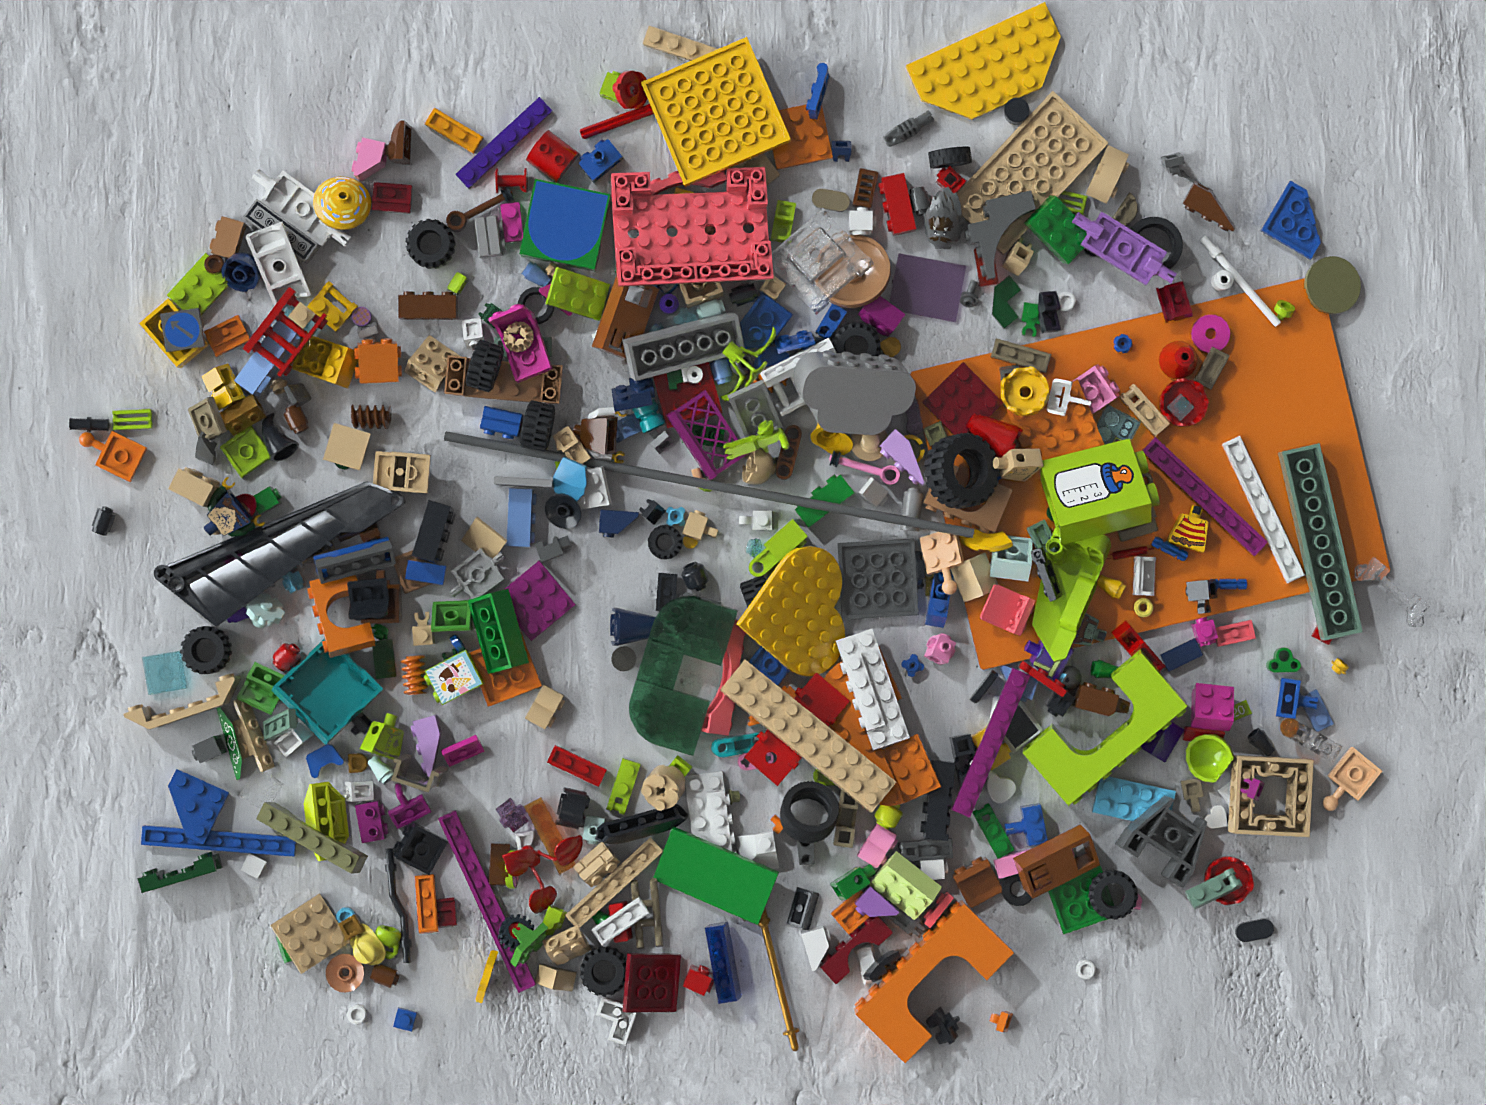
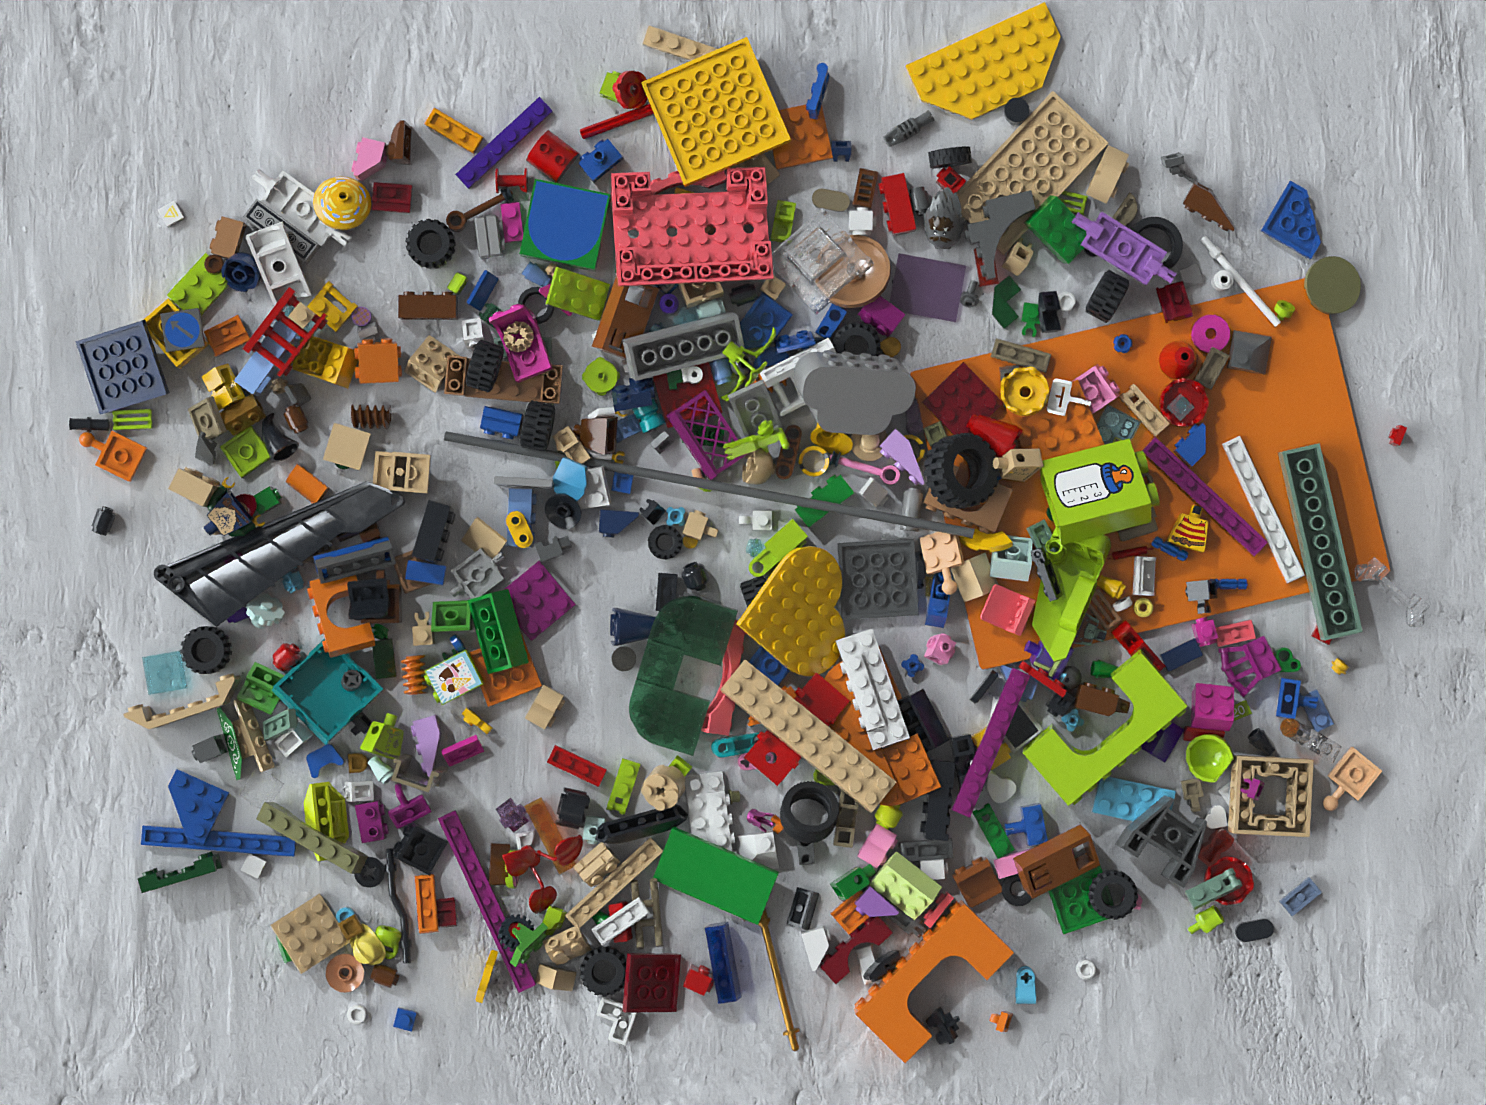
(122, 367): none -> dark blue plate
(171, 213): none -> white tile
(307, 484): none -> orange brick
(353, 677): none -> dark grey wheel
(369, 881): none -> black gear
(472, 718): none -> yellow plate
(482, 290): none -> blue slope
(519, 529): none -> yellow plate
(600, 376): none -> lime piece
(622, 483): none -> blue plate
(757, 818): none -> flat silver piece
(816, 448): none -> yellow piece
(922, 720): none -> black slope
(1025, 989): none -> medium azure piece
(1077, 720): none -> medium azure plate
(1107, 296): none -> black tyre
(1107, 604): none -> medium nougat tile
(1122, 604): none -> white tile
(1192, 447): none -> blue slope
(1207, 920): none -> lime piece
(1217, 843): none -> clear red brick
(1249, 352): none -> dark grey slope
(1260, 657): none -> magenta plate
(1300, 896): none -> sand blue plate
(1396, 435): none -> red plate

